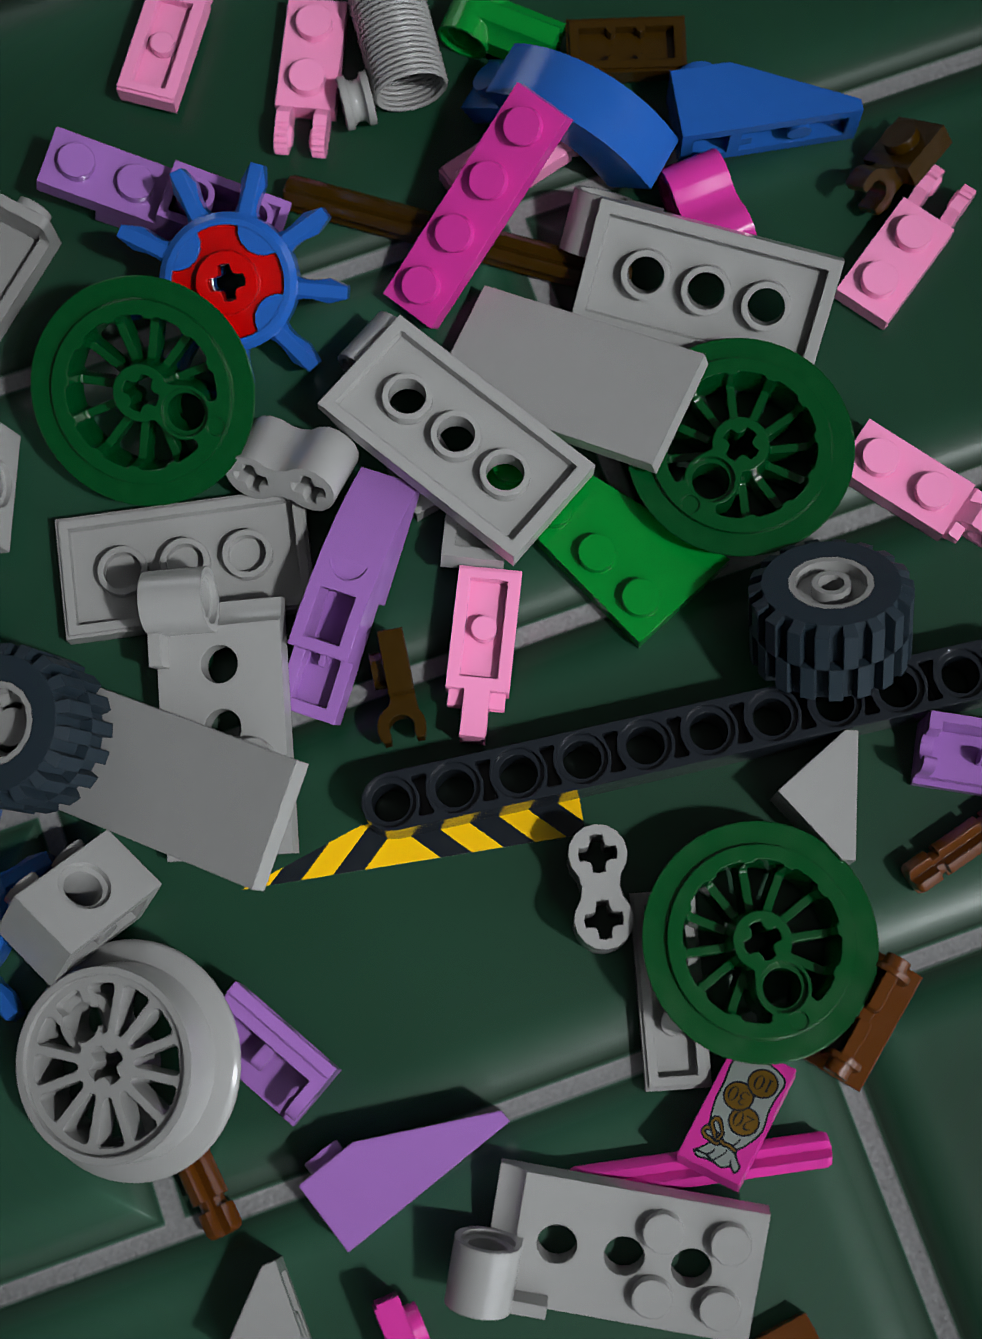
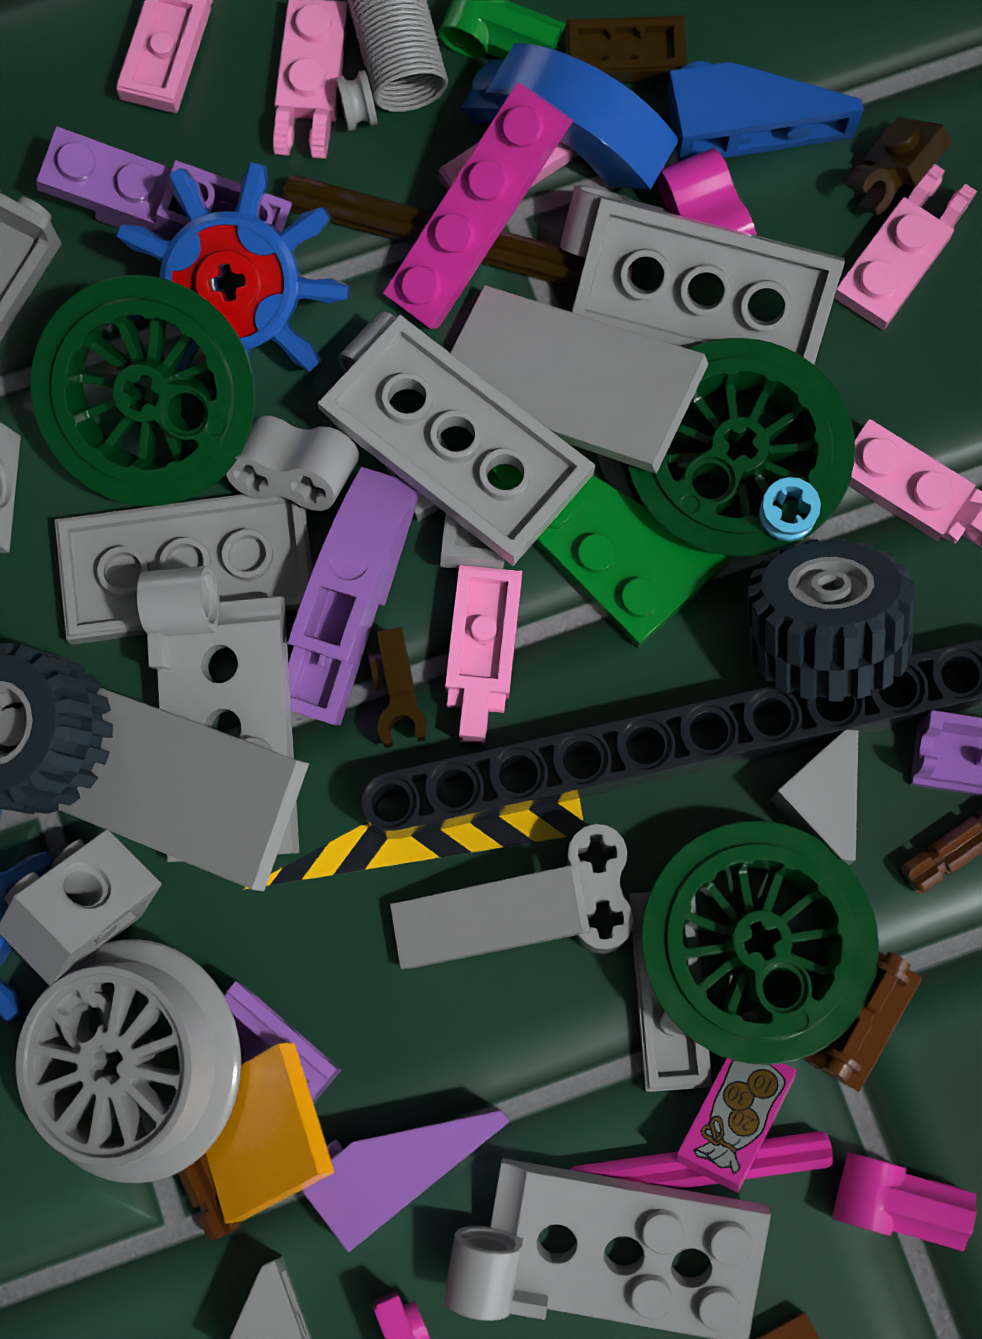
(270, 1139): none -> light orange tile
(490, 917): none -> light grey tile
(808, 503): none -> medium azure bush
(888, 1200): none -> dark pink piece

